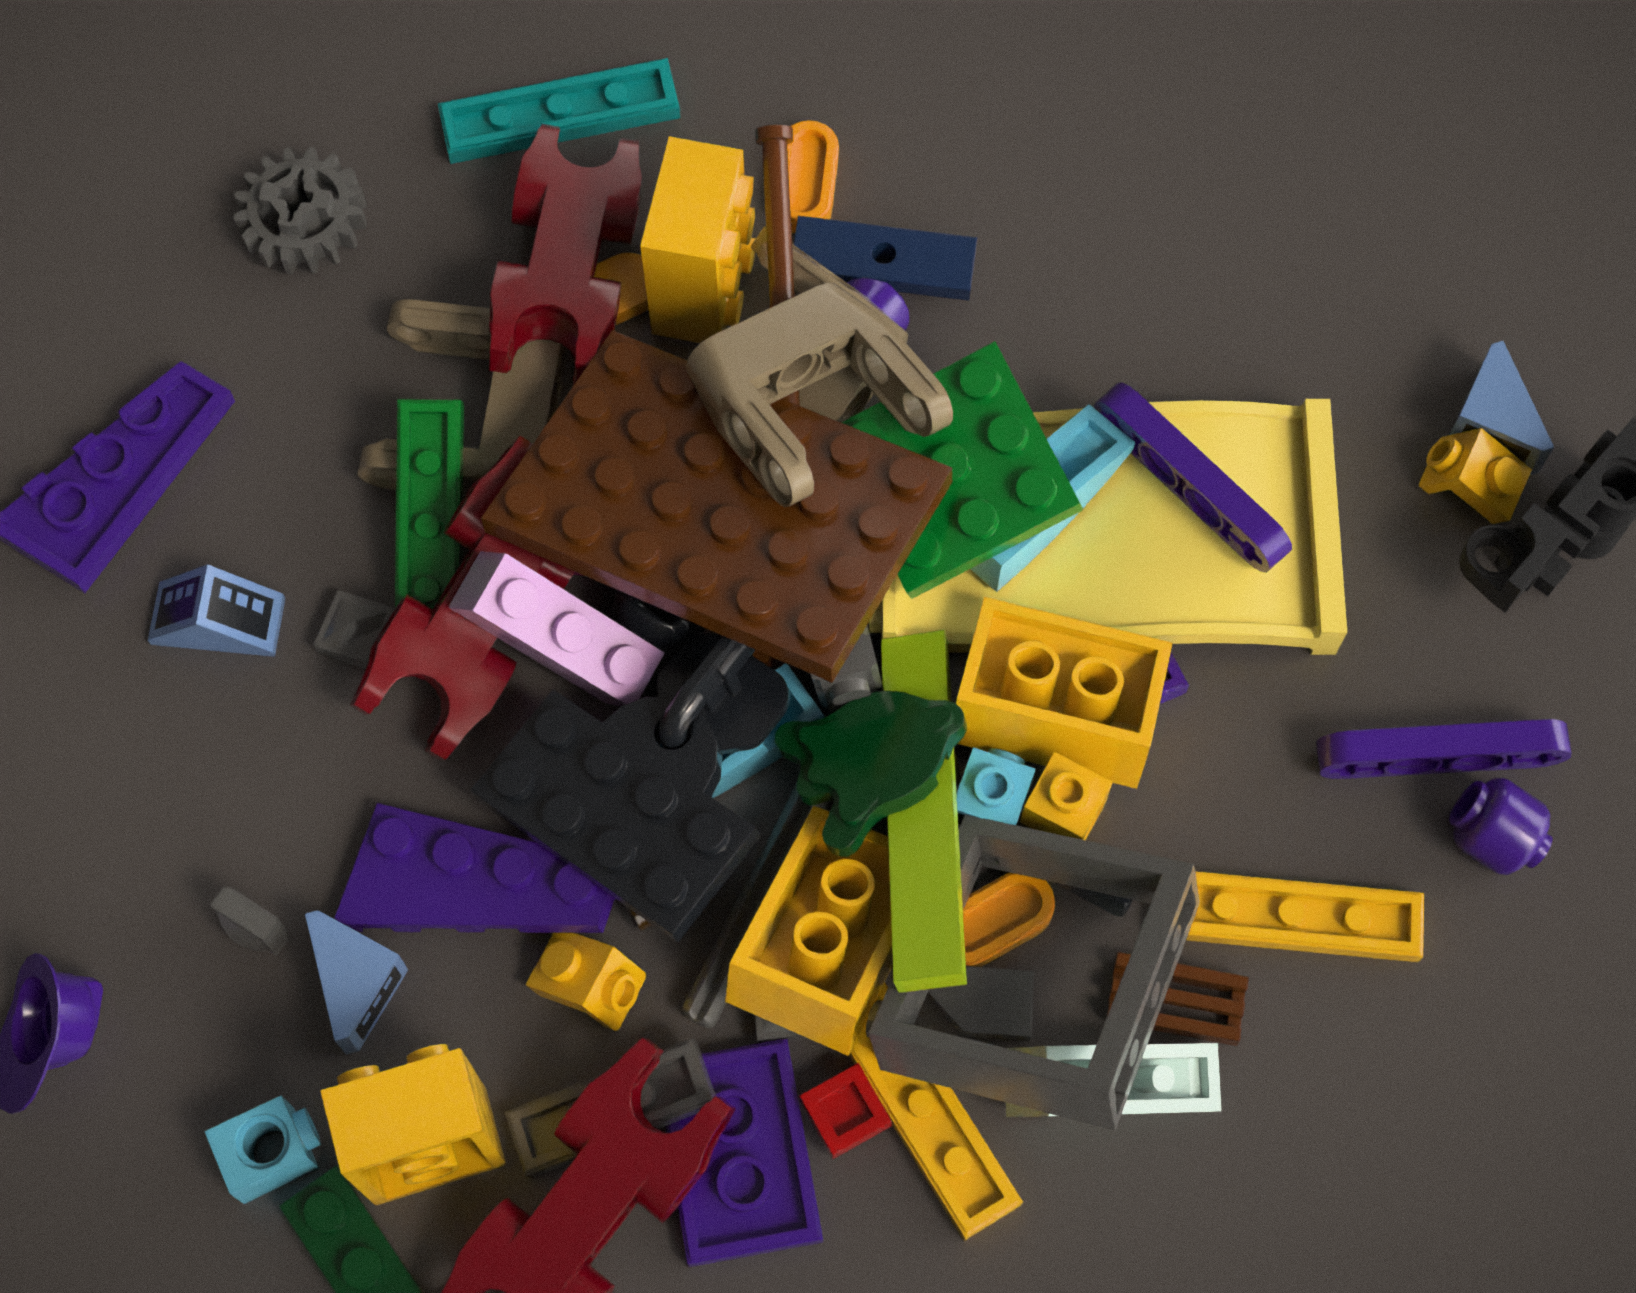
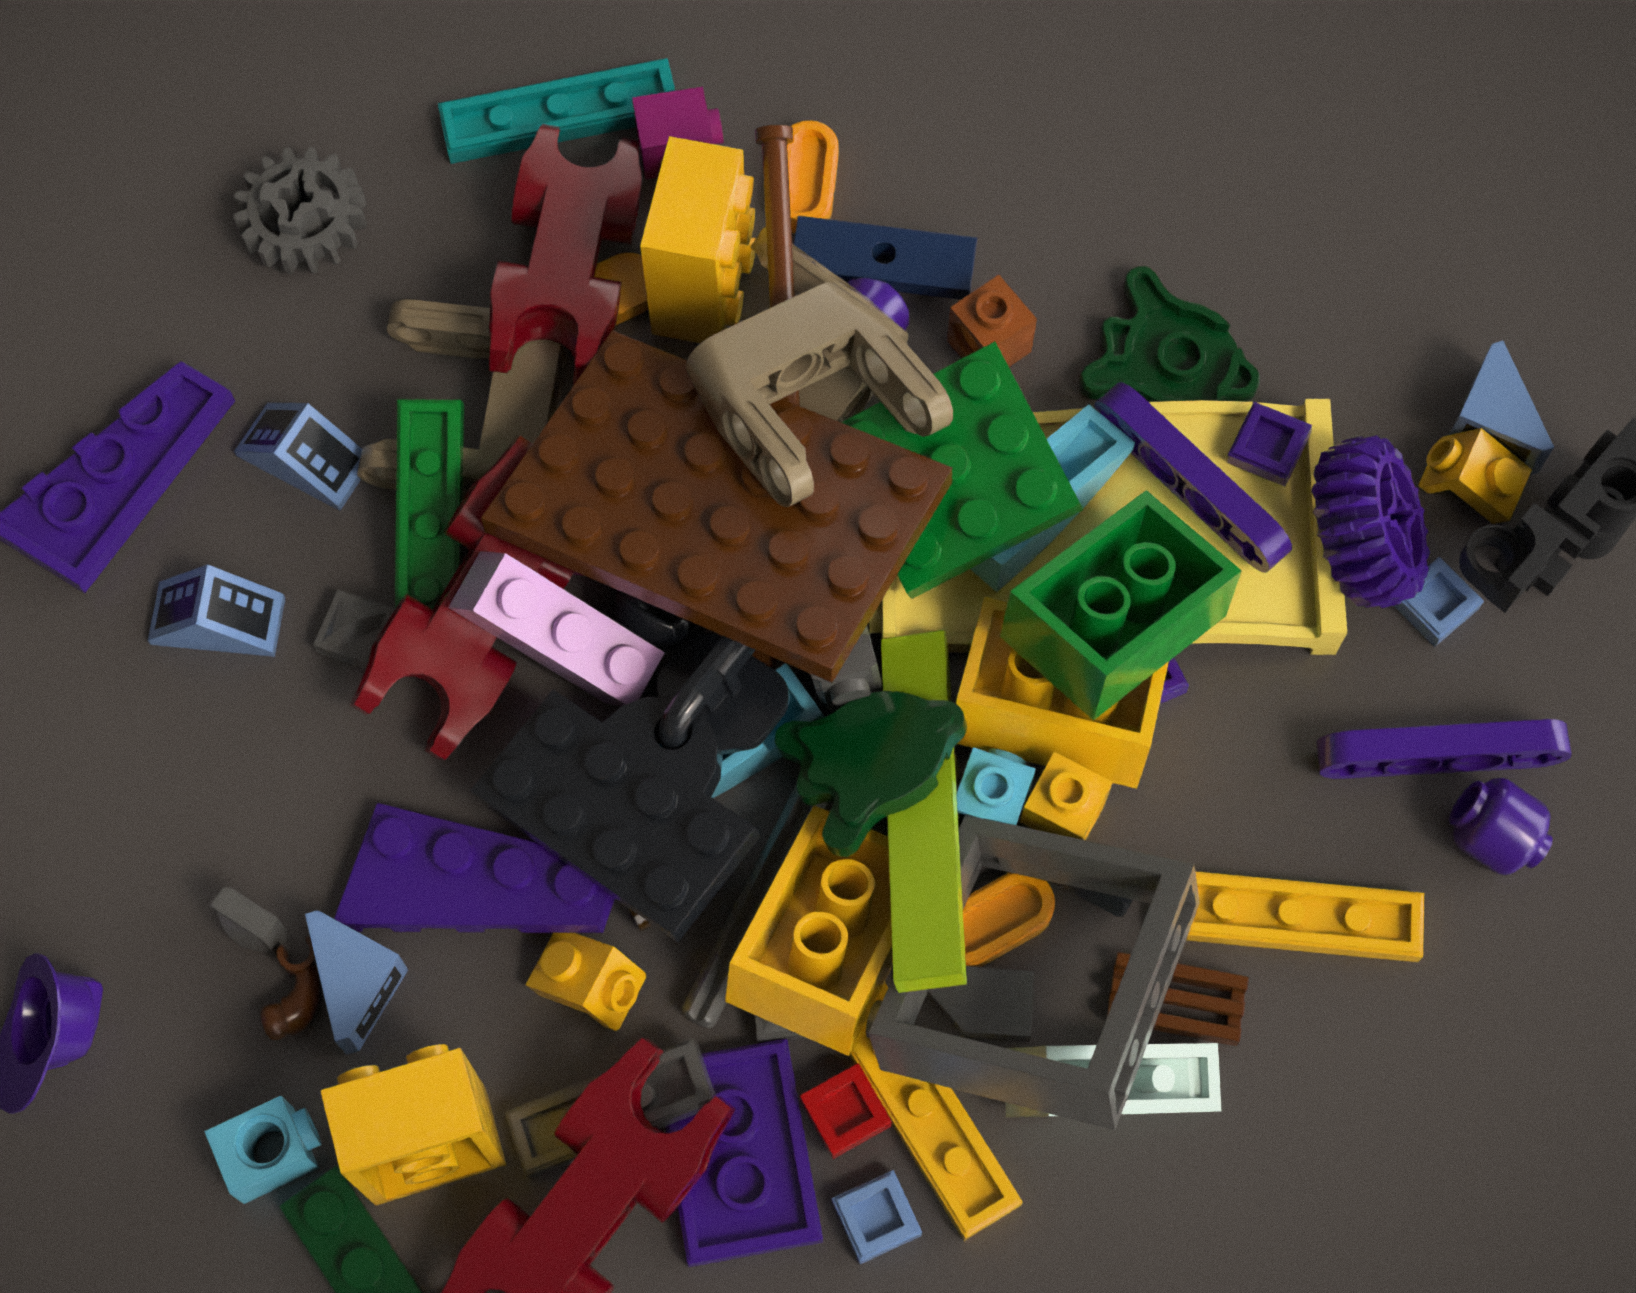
(298, 1006): none -> reddish brown arm
(303, 451): none -> medium blue slope
(676, 115): none -> magenta brick
(876, 1217): none -> medium blue tile
(990, 316): none -> dark orange brick
(1119, 604): none -> green brick
(1169, 349): none -> dark green tile
(1269, 444): none -> dark purple tile
(1370, 522): none -> dark purple gear
(1441, 604): none -> medium blue tile

